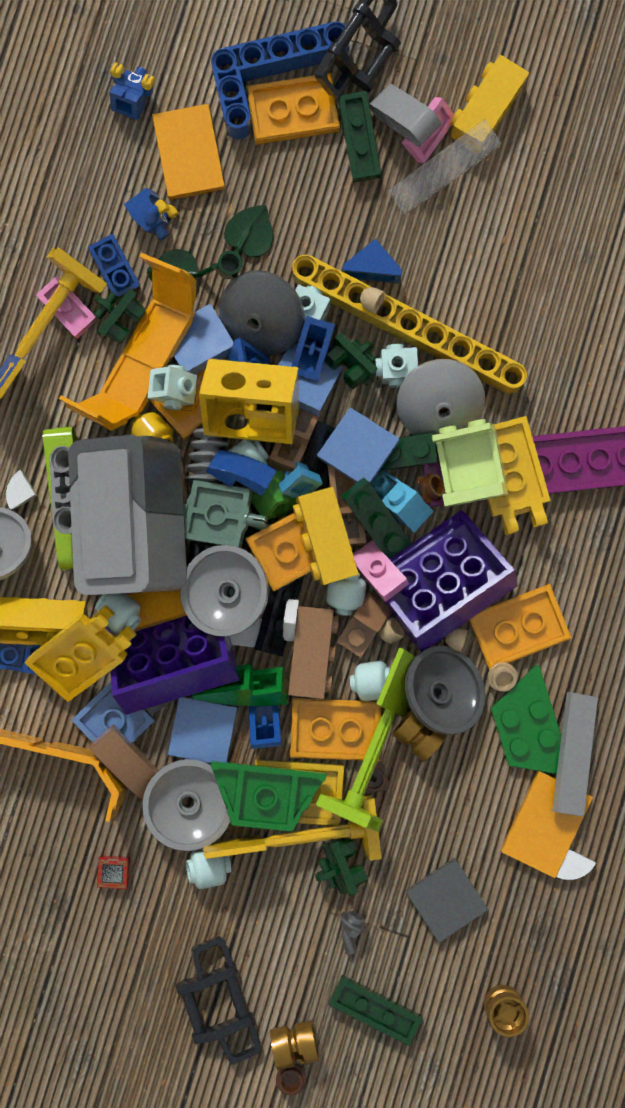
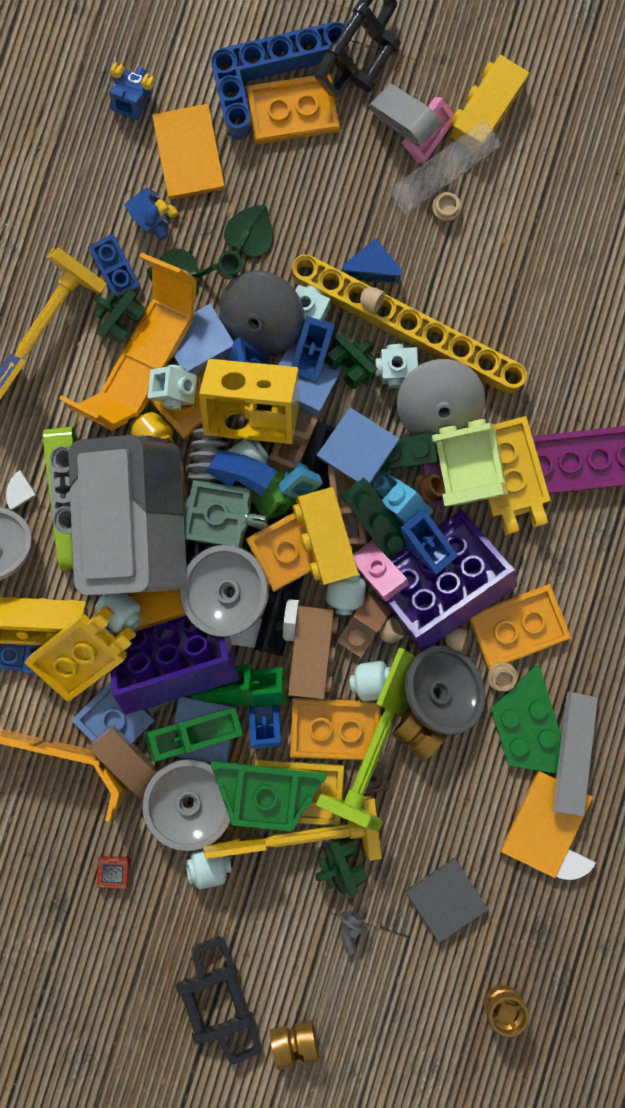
(72, 312): bright pink plate -> none
(193, 734): none -> green slope
(291, 1080): reddish brown plate -> none
(359, 136): dark green plate -> none
(375, 1010): dark green plate -> none
(427, 542): none -> blue slope
(446, 206): none -> tan plate

